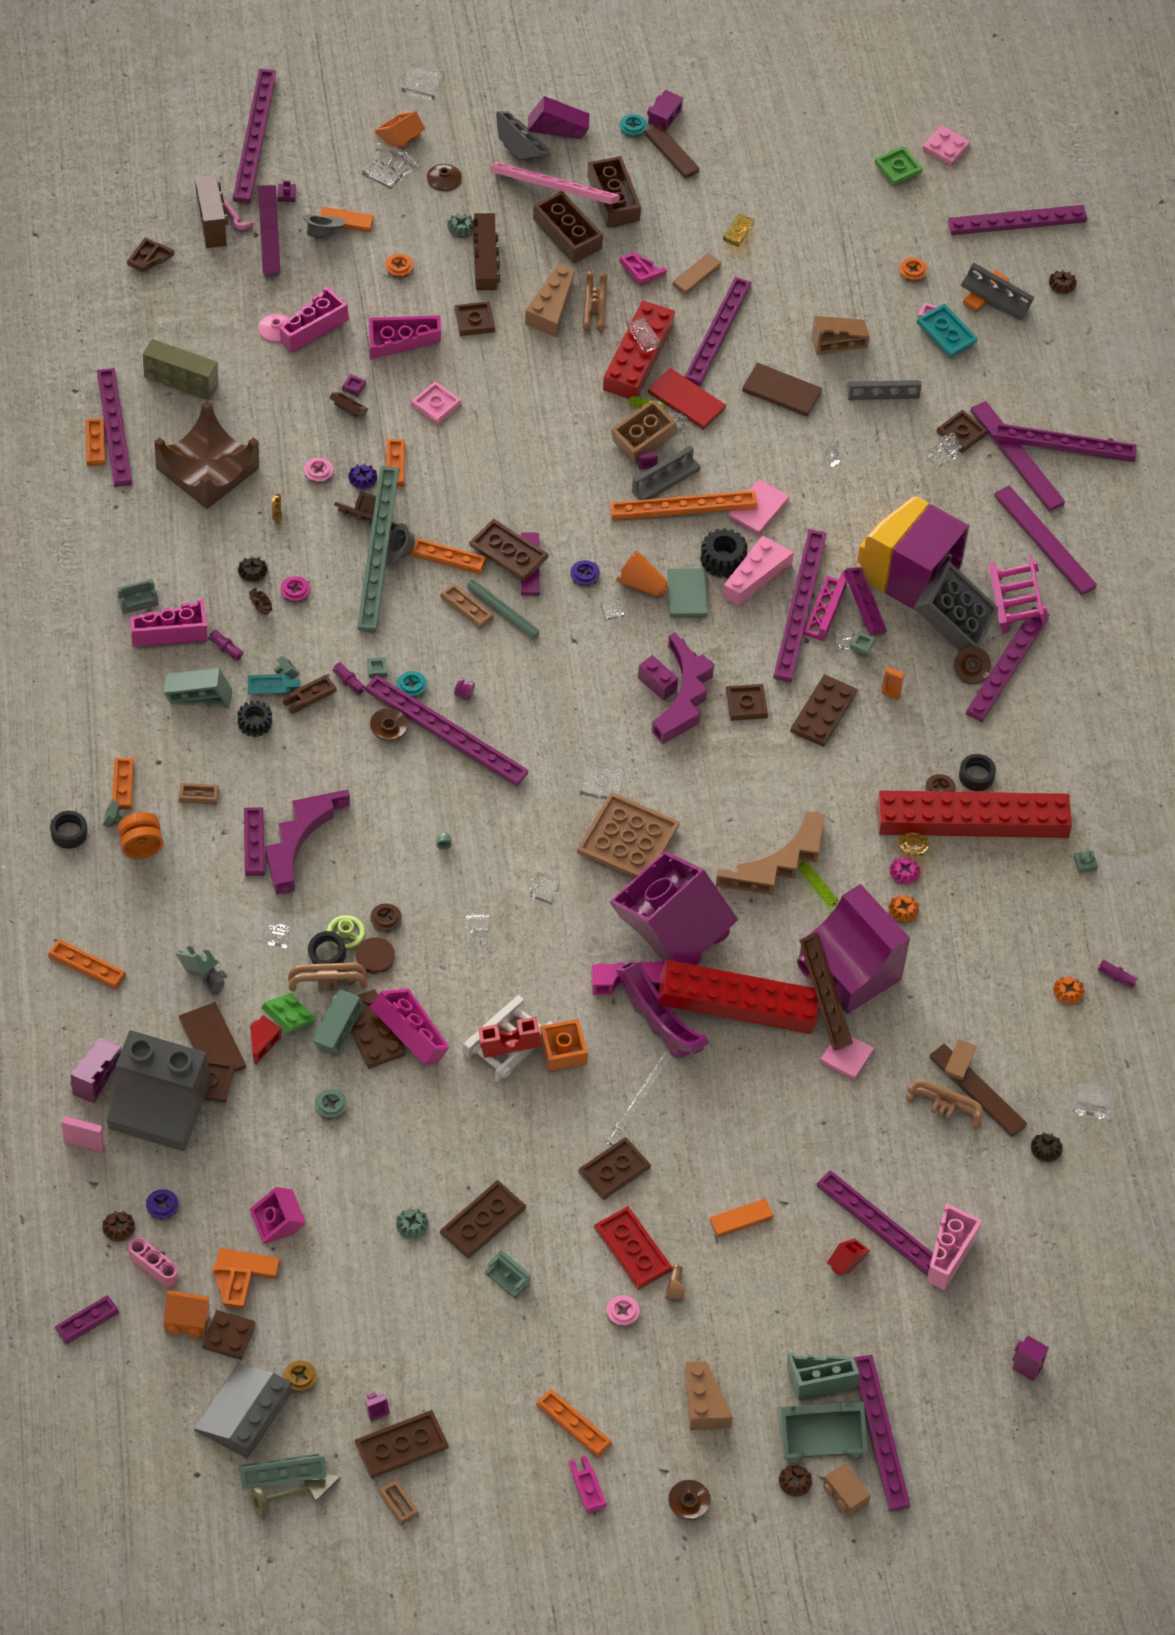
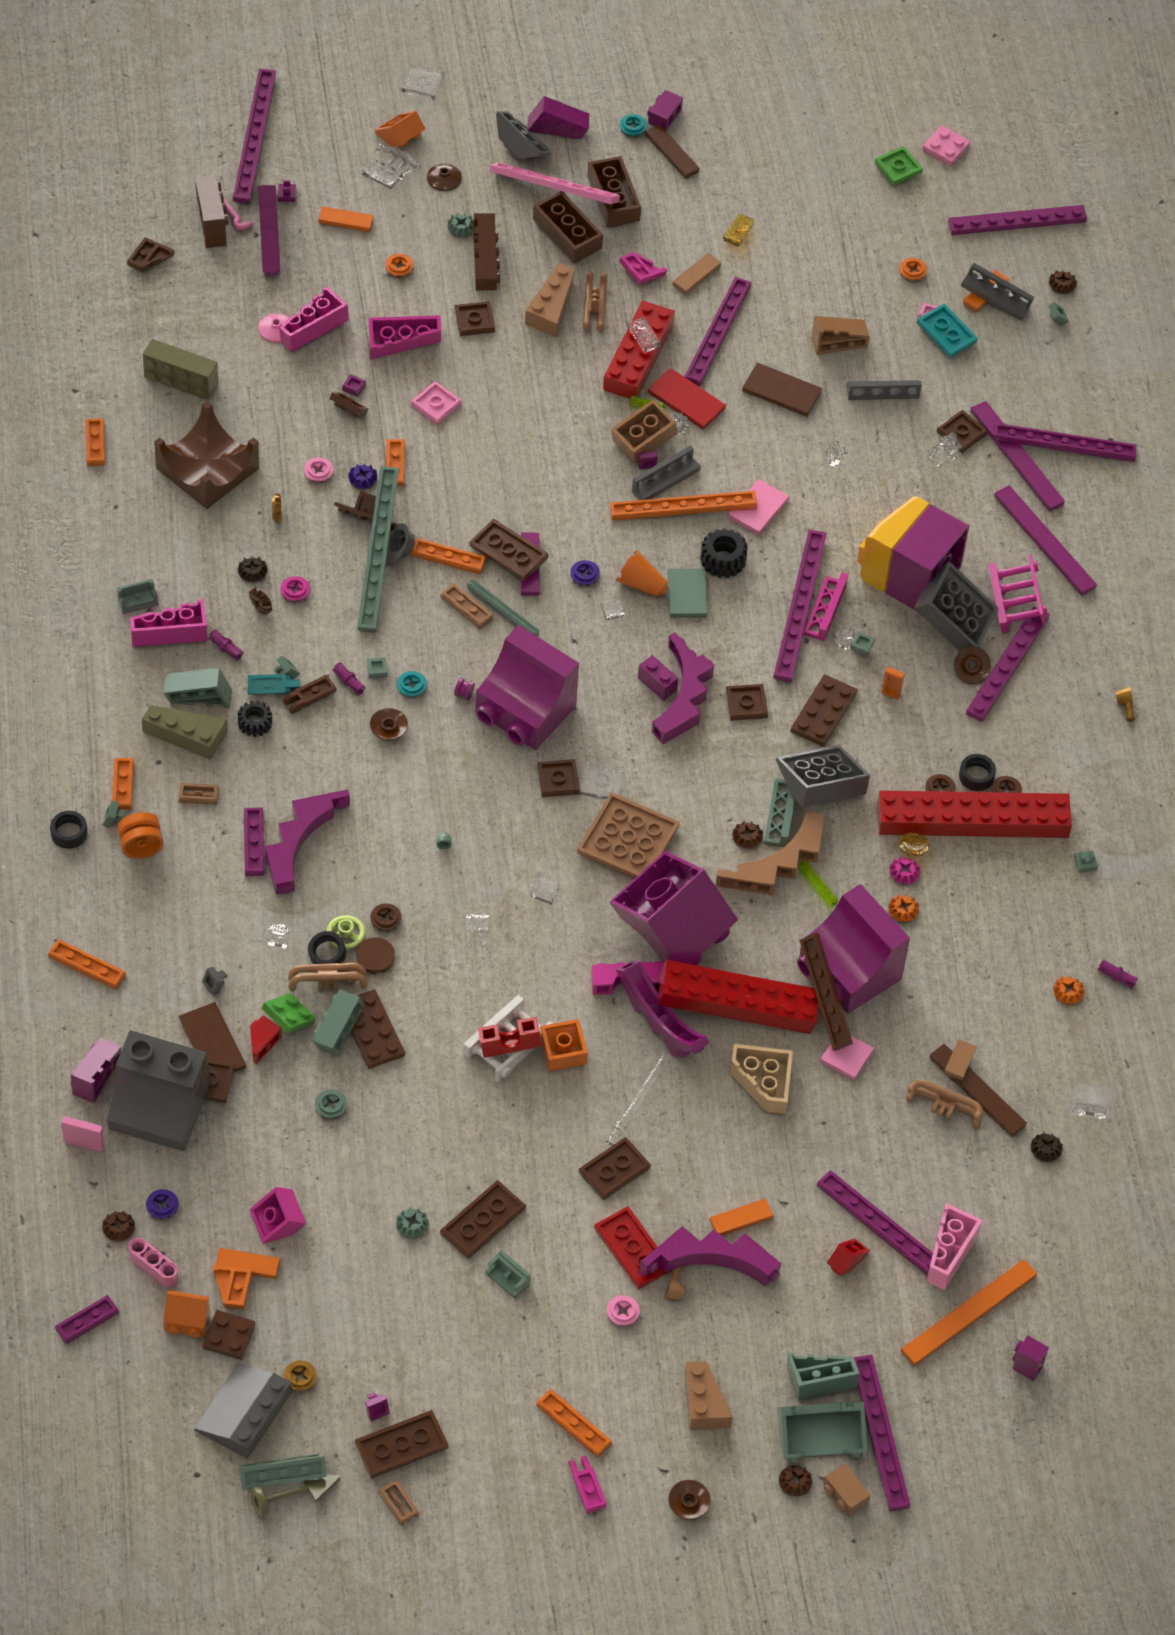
(114, 427): magenta tile -> none
(185, 729): none -> olive wedge
(195, 962): sand green hinge -> none
(322, 225): dark grey piece -> none
(410, 1024): dark pink wedge -> none
(447, 730): magenta plate -> none
(528, 689): none -> magenta brick
(558, 778): none -> reddish brown tile
(685, 1249): none -> magenta arch
(742, 839): none -> reddish brown gear
(759, 566): bright pink wedge -> none
(763, 1075): none -> tan brick
(787, 817): none -> sand green fence
(823, 775): none -> dark grey slope
(865, 601): magenta tile -> none
(968, 1312): none -> orange tile
(1012, 784): none -> reddish brown gear
(1058, 313): none -> sand green plate
(1124, 697): none -> pearl gold bar

